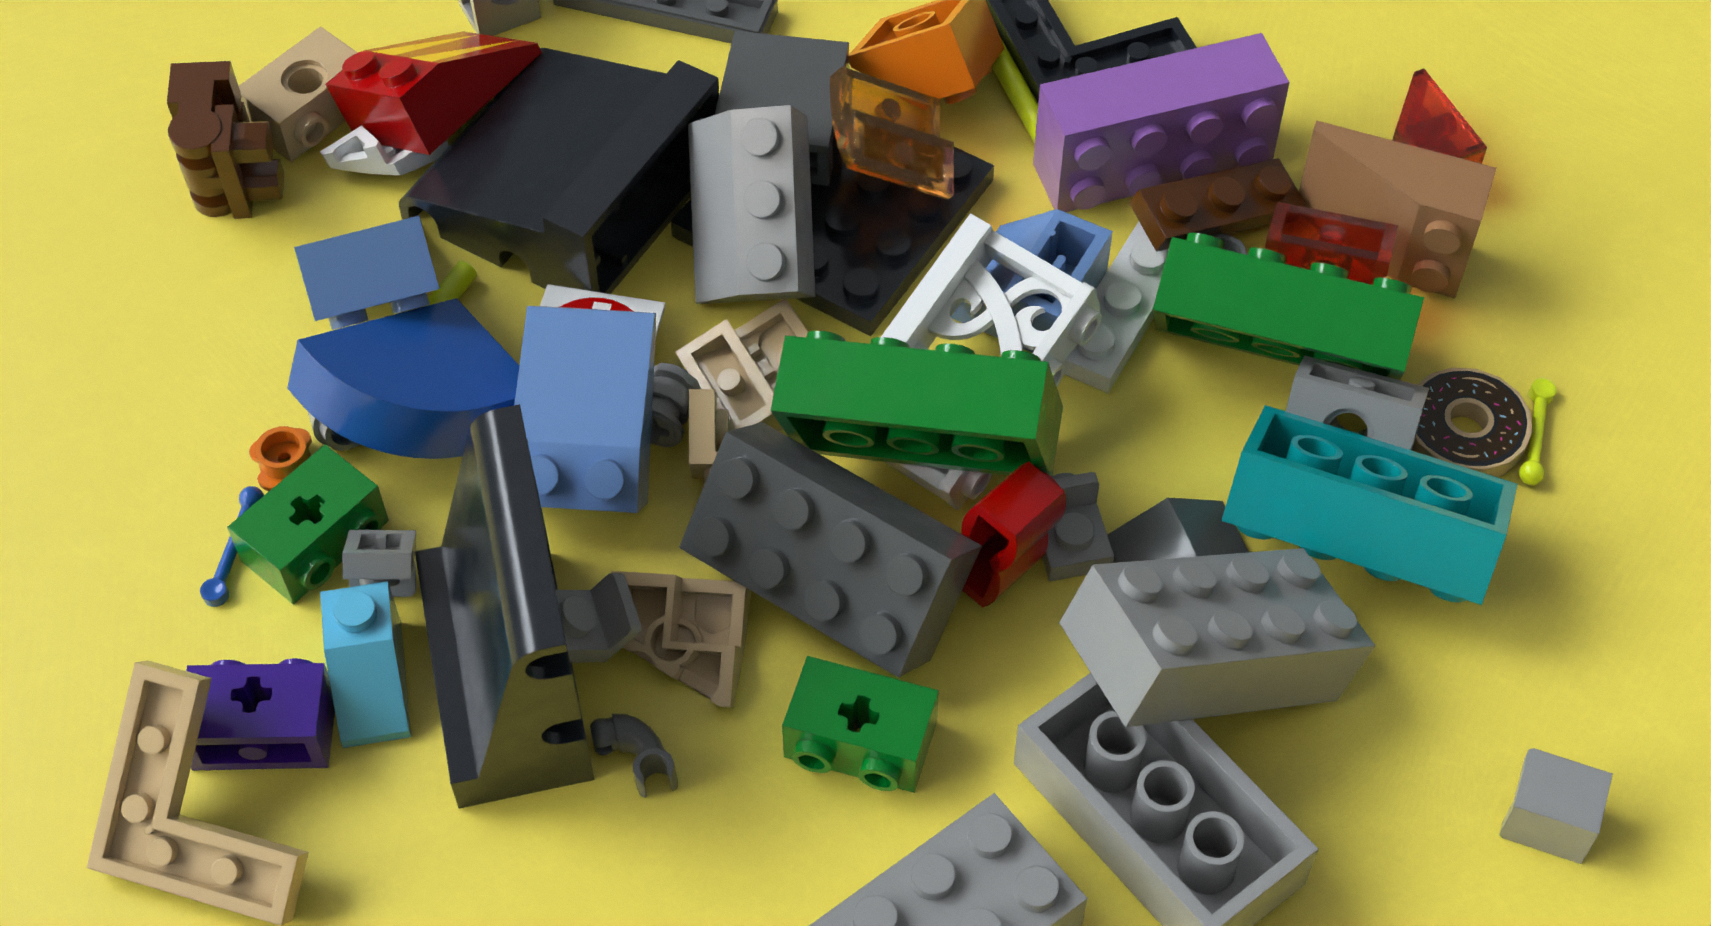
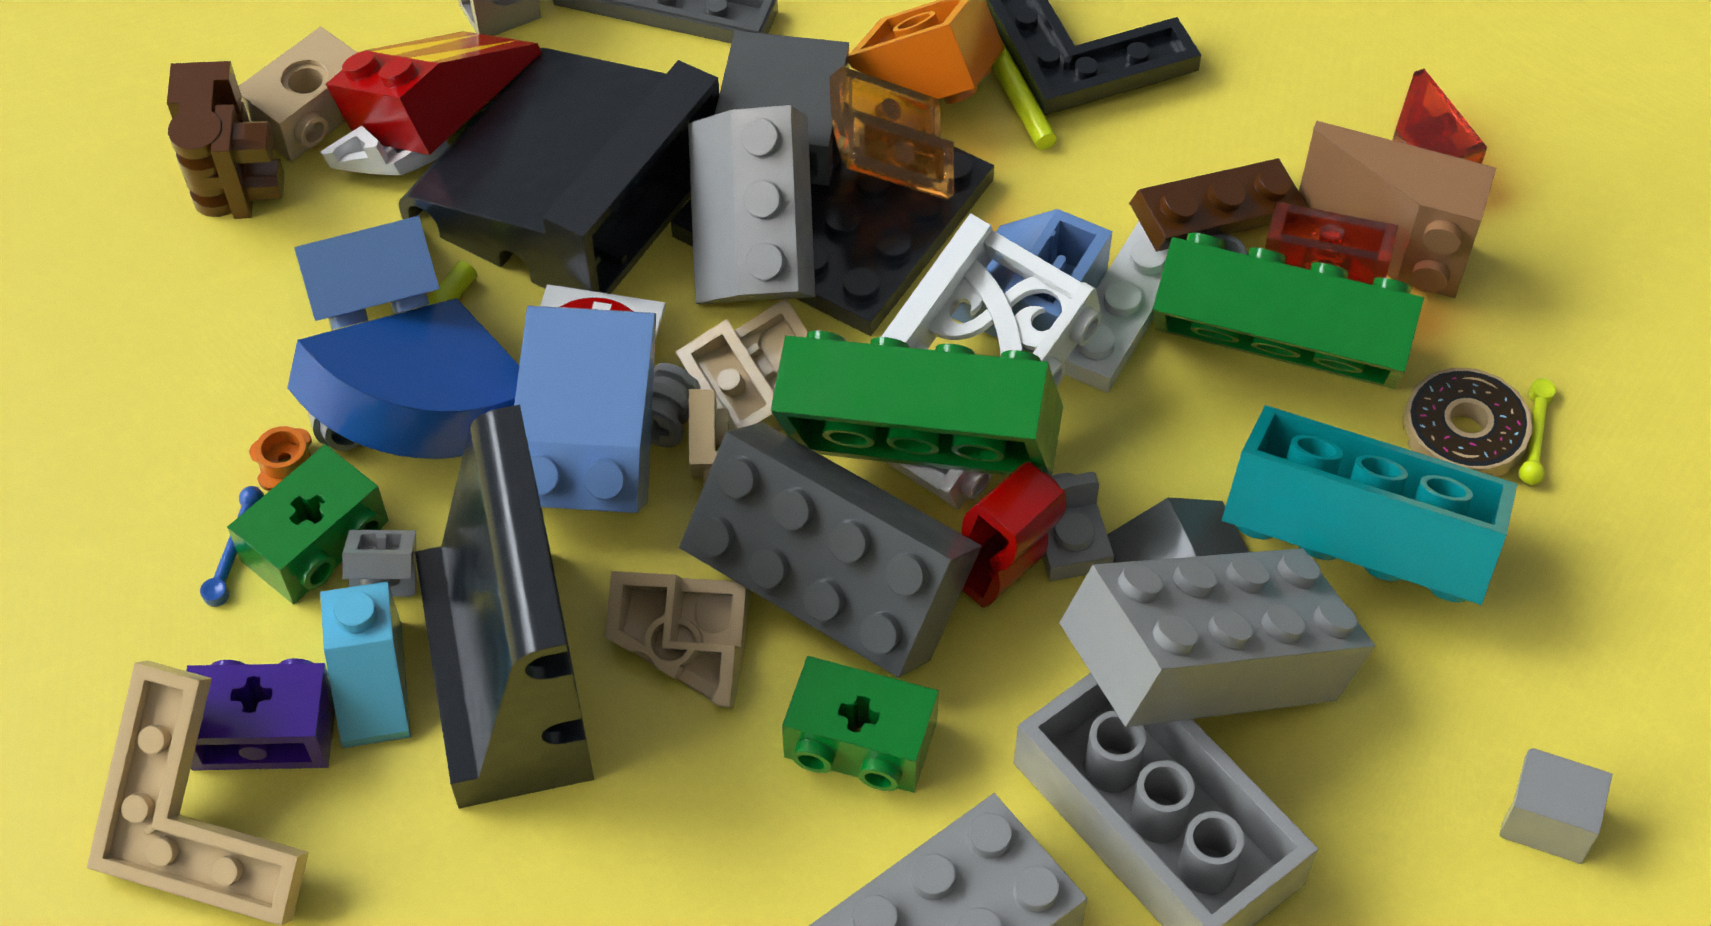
(598, 619): light grey bracket -> none
(635, 737): dark grey arm -> none
(1158, 121): medium lavender brick -> none
(1385, 404): light grey brick -> none

